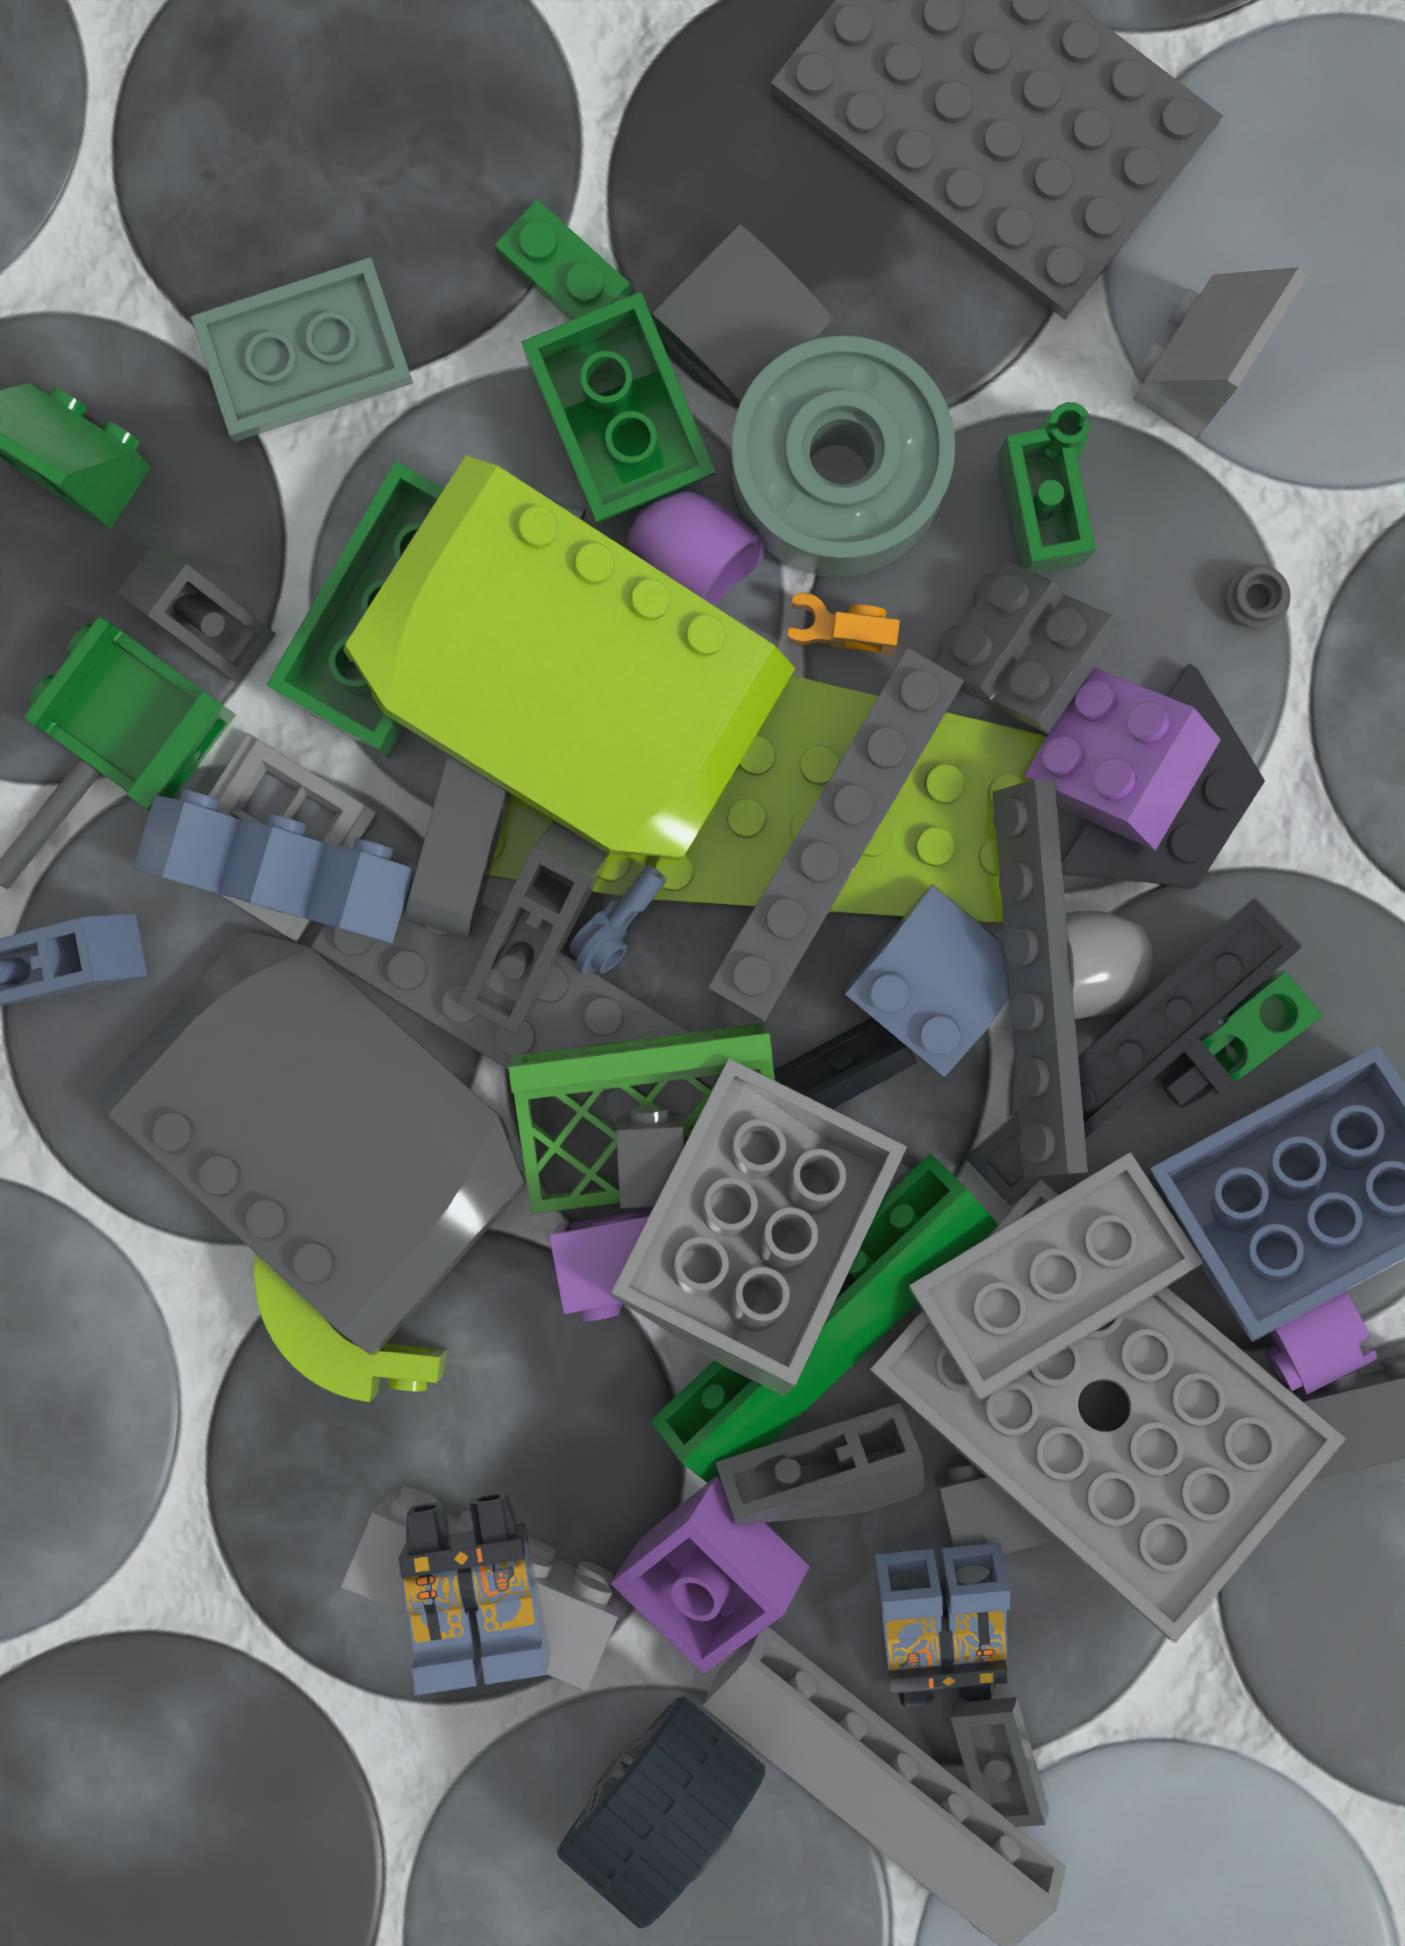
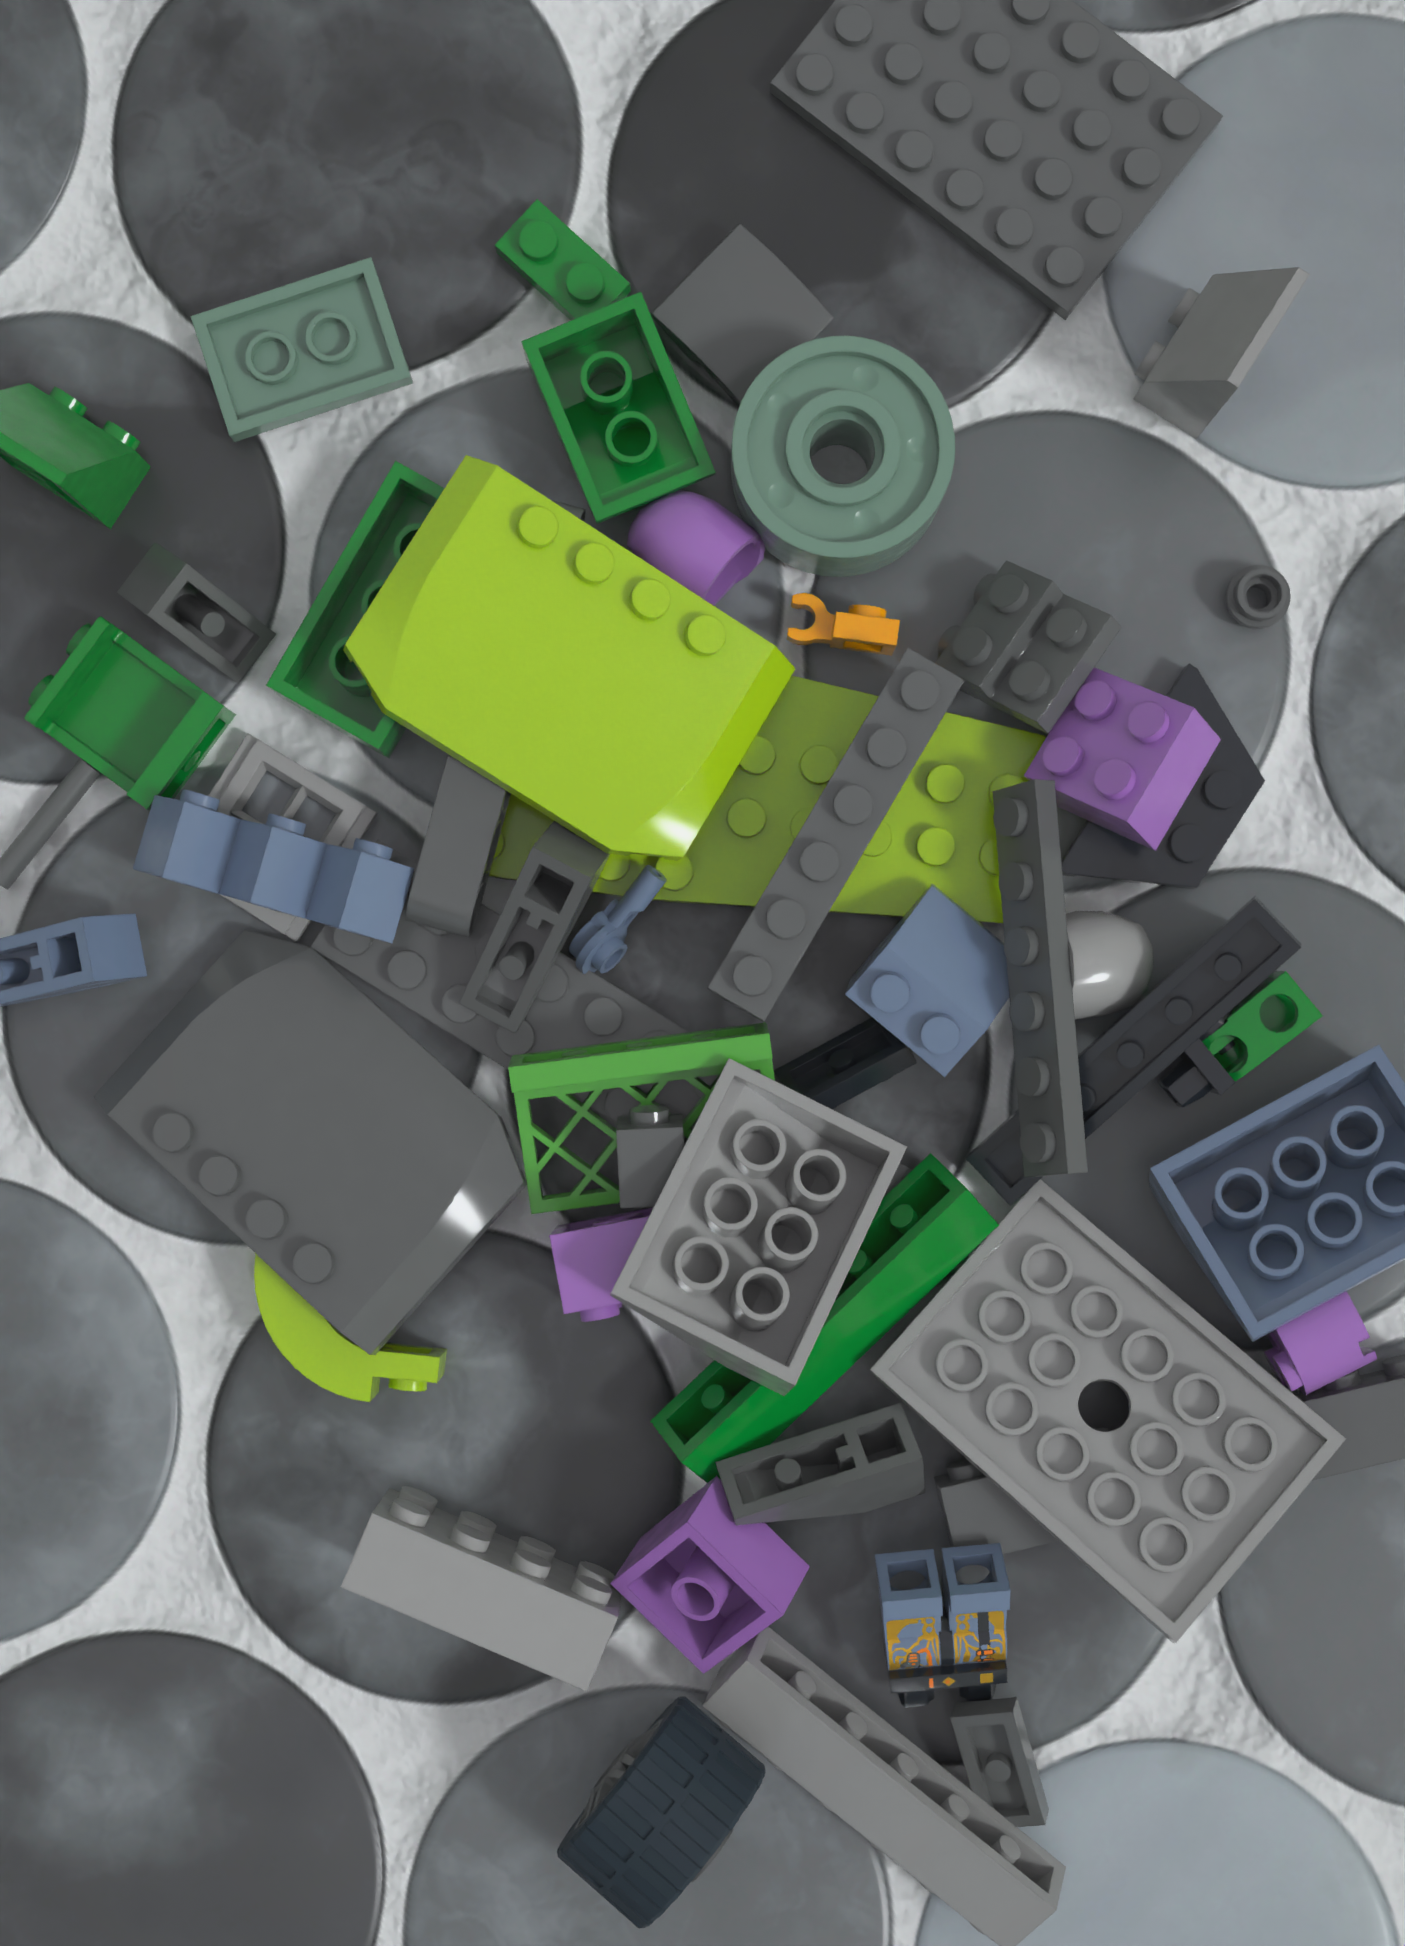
(466, 1572): hips -> none
(1048, 492): green hinge -> none
(1055, 1276): light grey plate -> none

